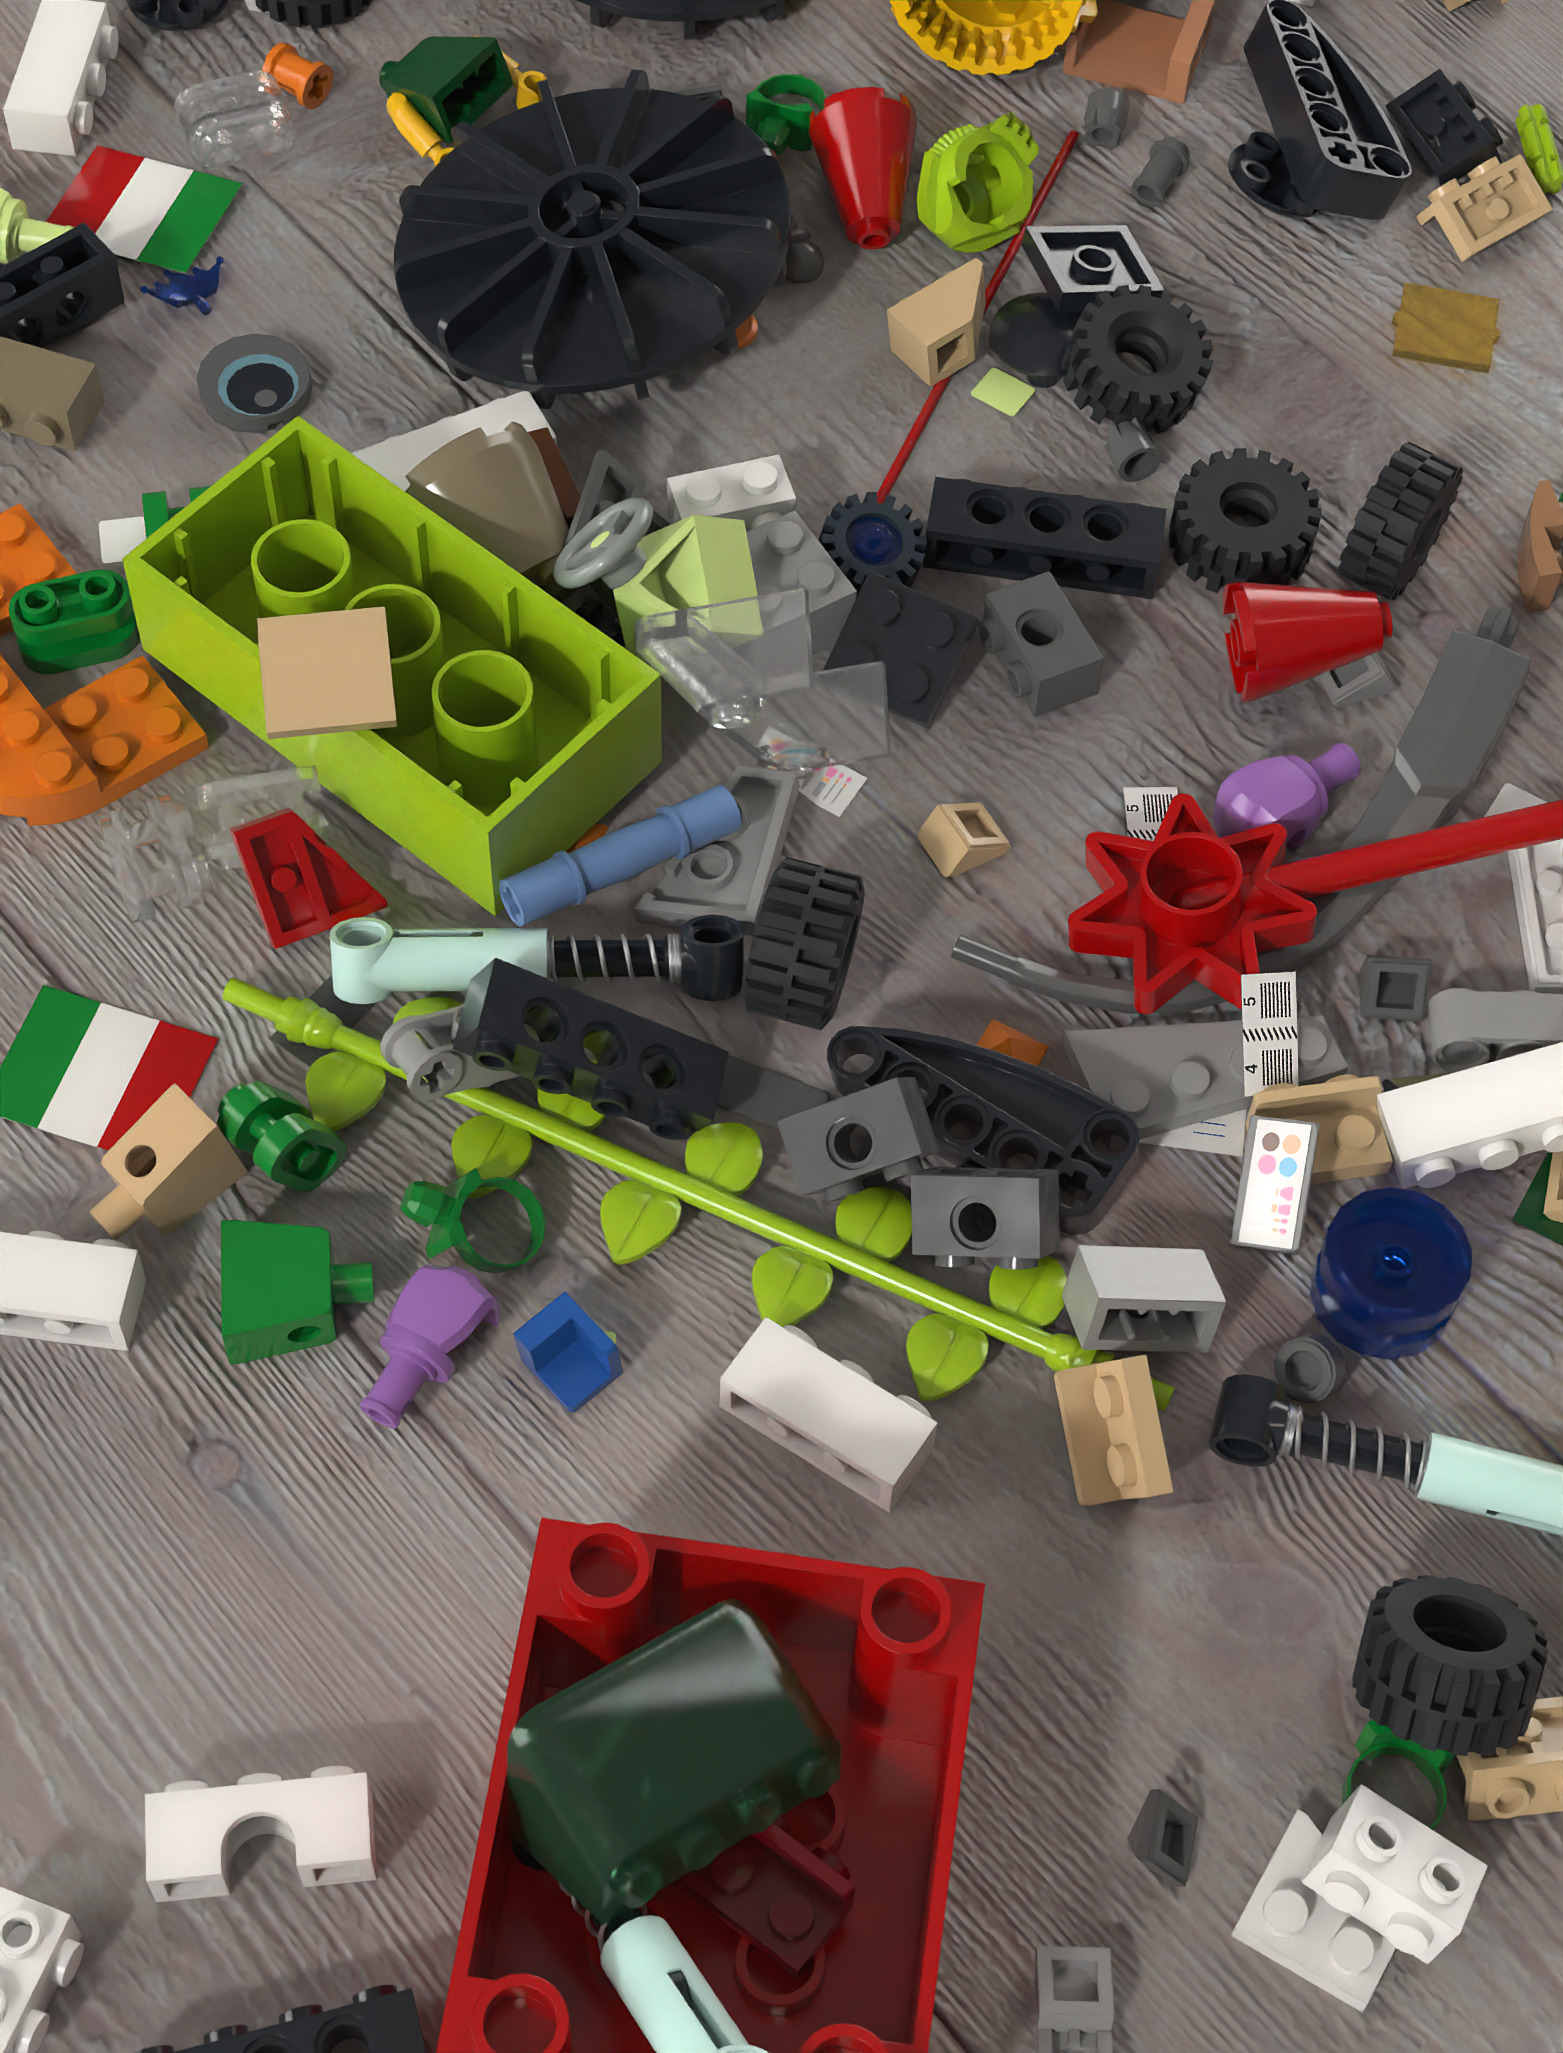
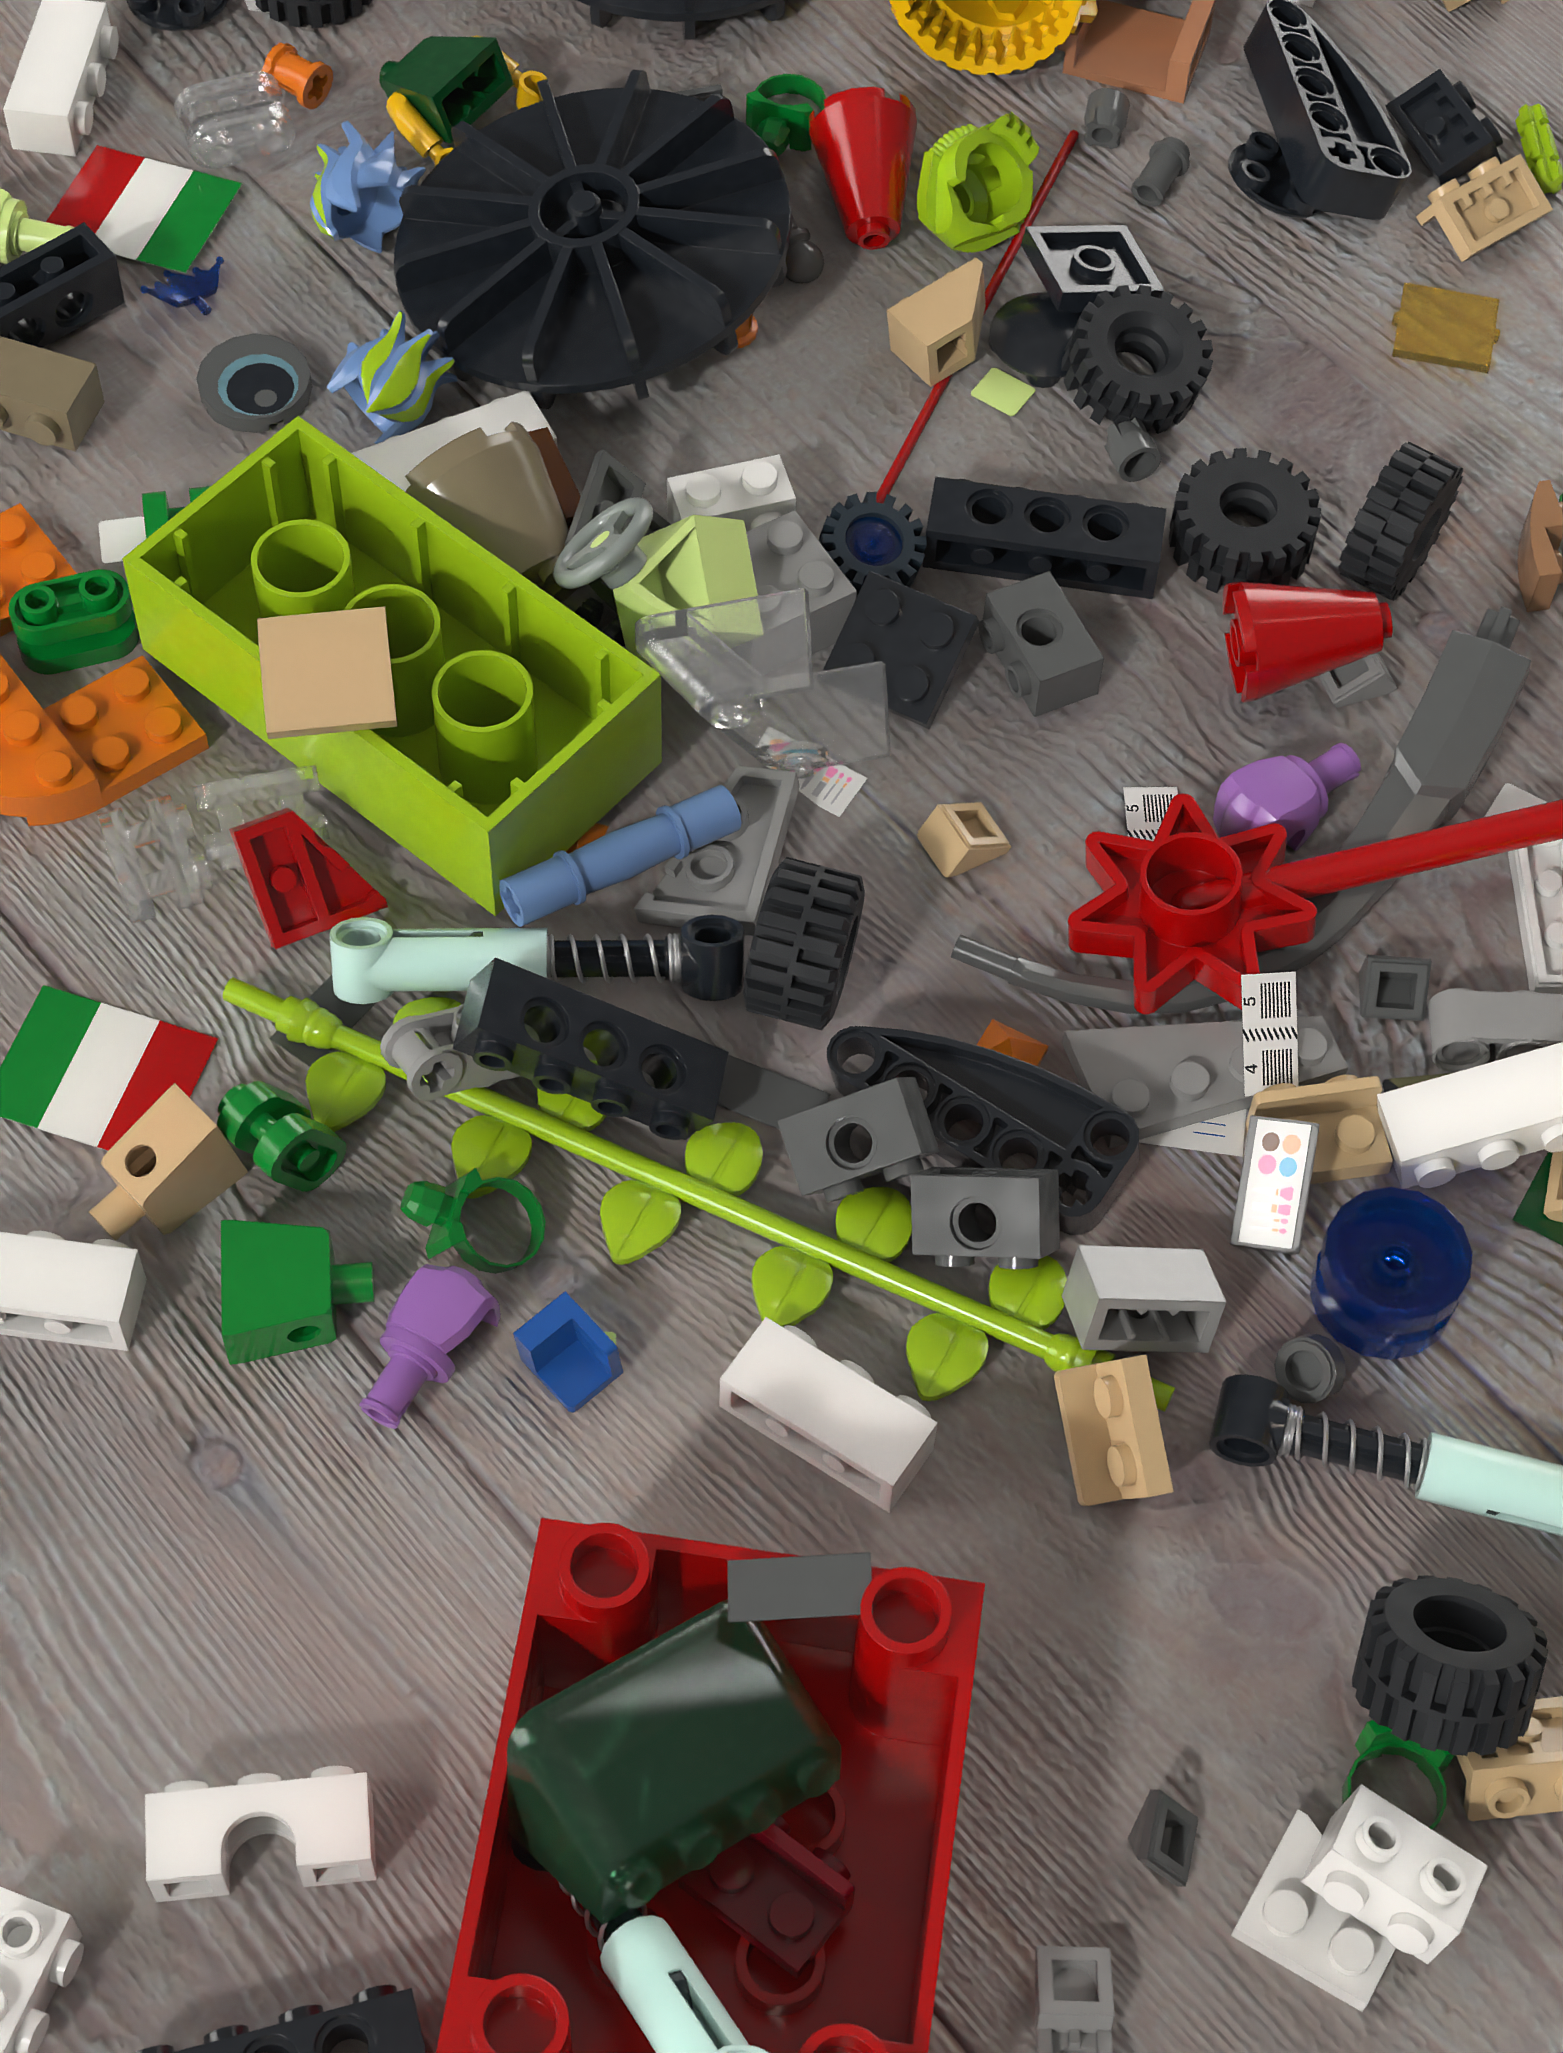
(360, 190): none -> medium blue hair
(393, 378): none -> hair
(797, 1586): none -> dark grey sticker

